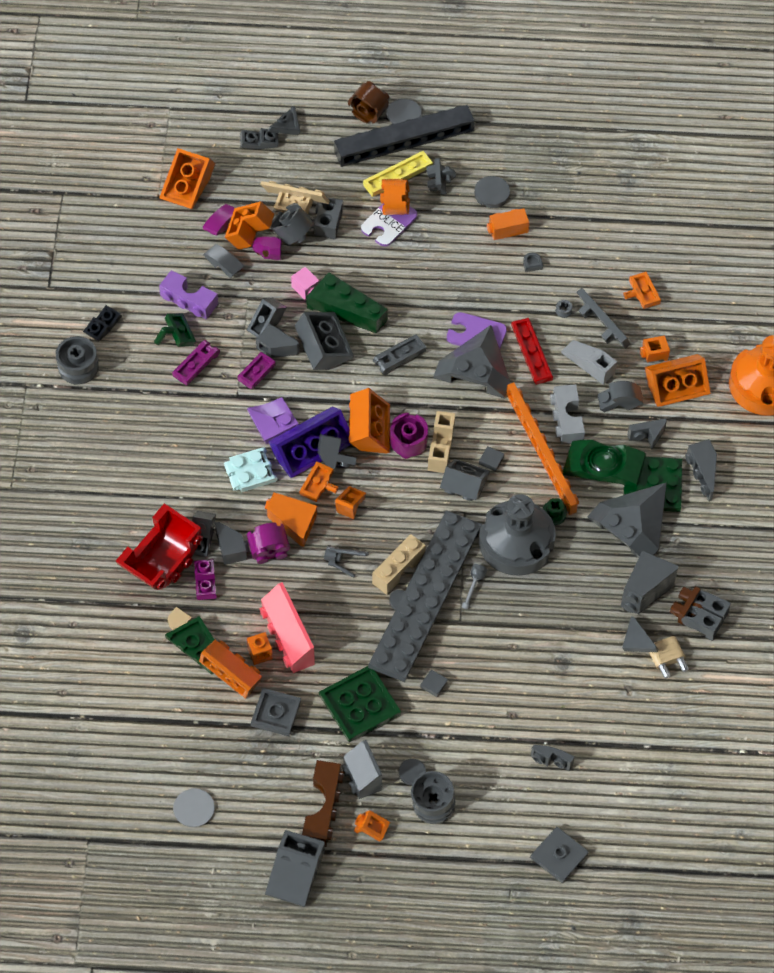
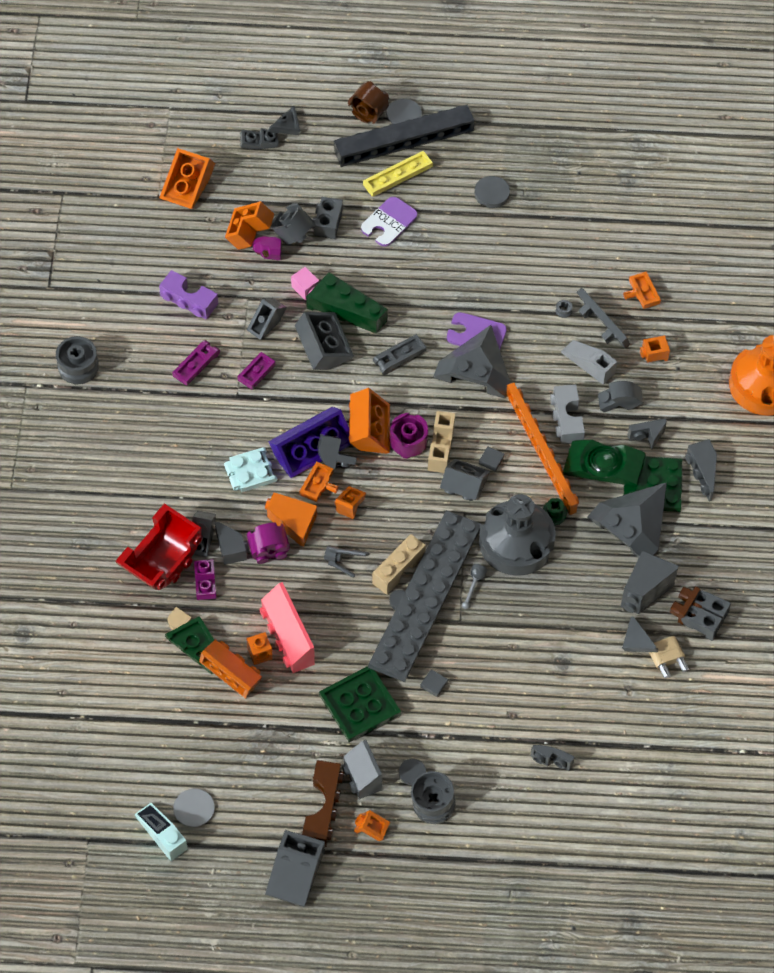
(103, 324): black slope -> none
(162, 831): none -> light aqua slope
(179, 329): dark green plate -> none
(219, 220): magenta slope -> none
(224, 259): dark grey slope -> none
(272, 419): medium lavender plate -> none
(276, 343): dark grey slope -> none
(276, 712): dark grey plate -> none
(290, 195): tan bracket -> none
(395, 197): orange brick -> none
(442, 174): dark grey hips -> none
(508, 224): orange brick -> none
(532, 262): dark grey tile -> none
(532, 351): red tile -> none
(559, 854): dark grey plate -> none
(678, 380): orange slope -> none

